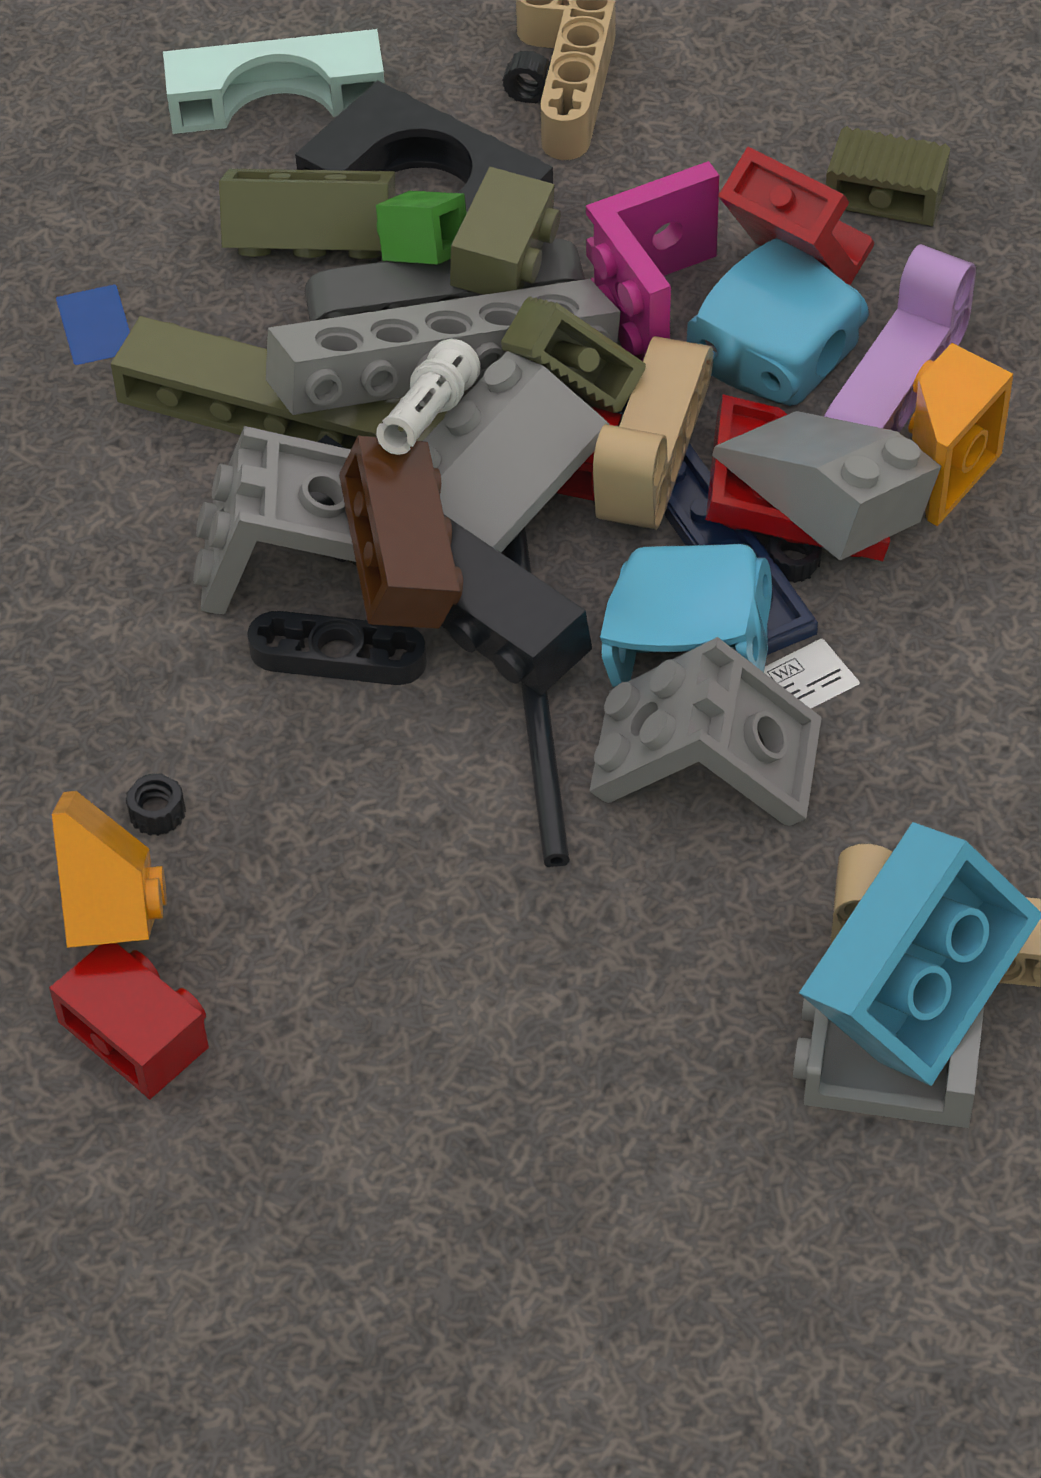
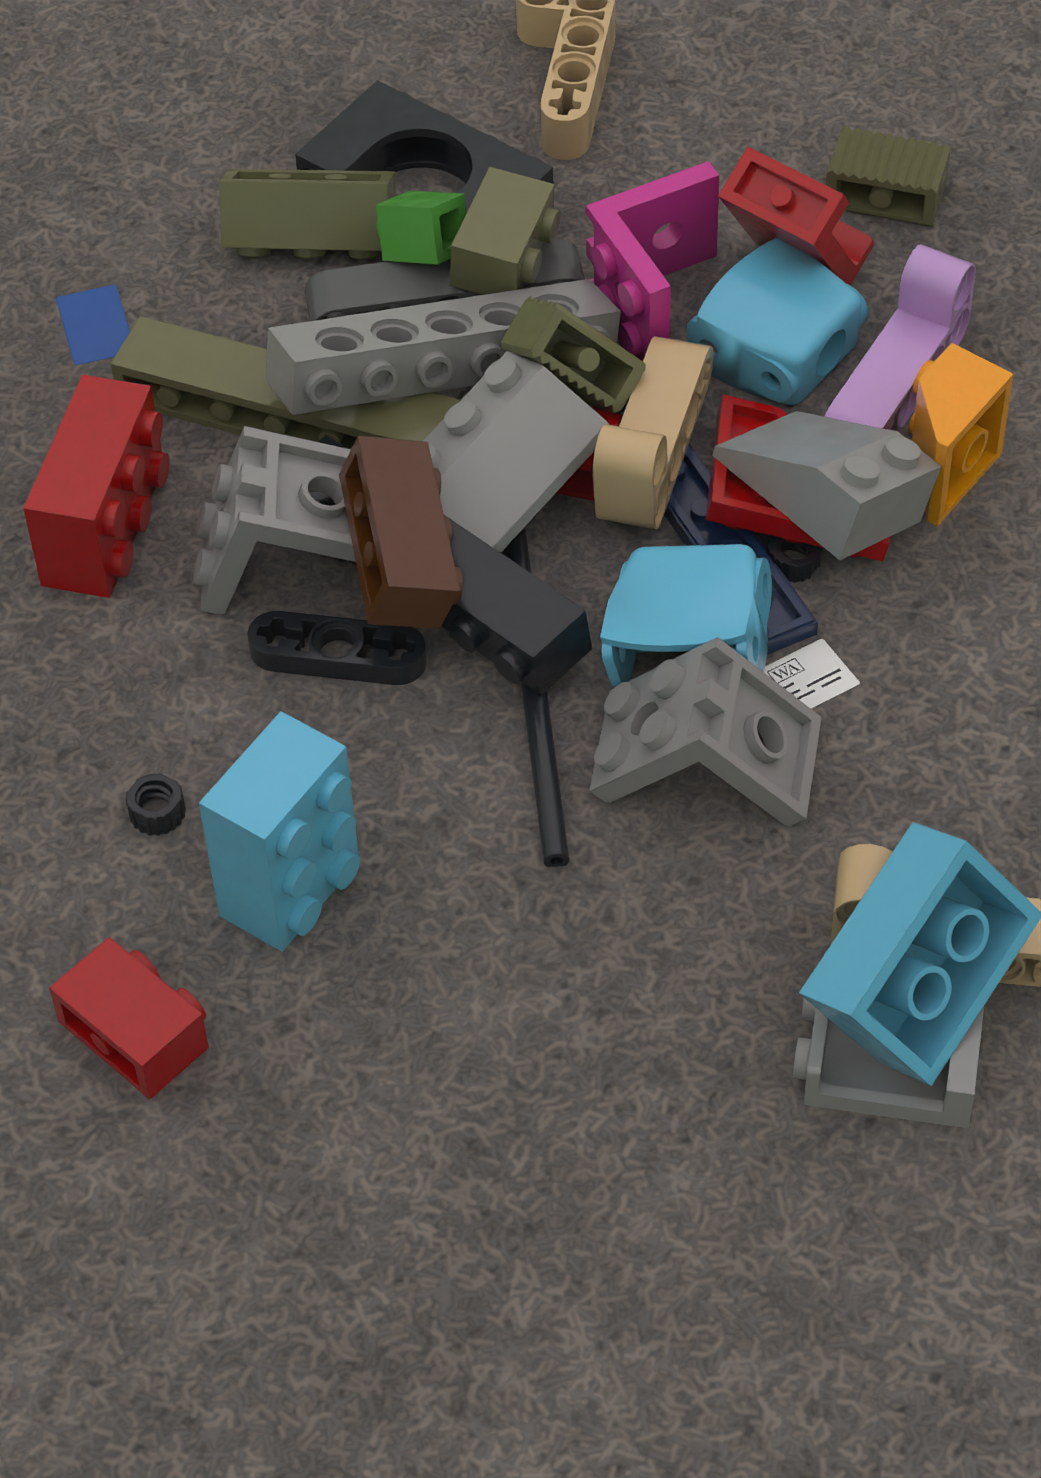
(96, 486): none -> red brick
(103, 876): light orange slope -> none
(215, 81): light aqua arch -> none
(281, 831): none -> medium azure brick
(419, 406): white pin -> none
(523, 89): black axle -> none

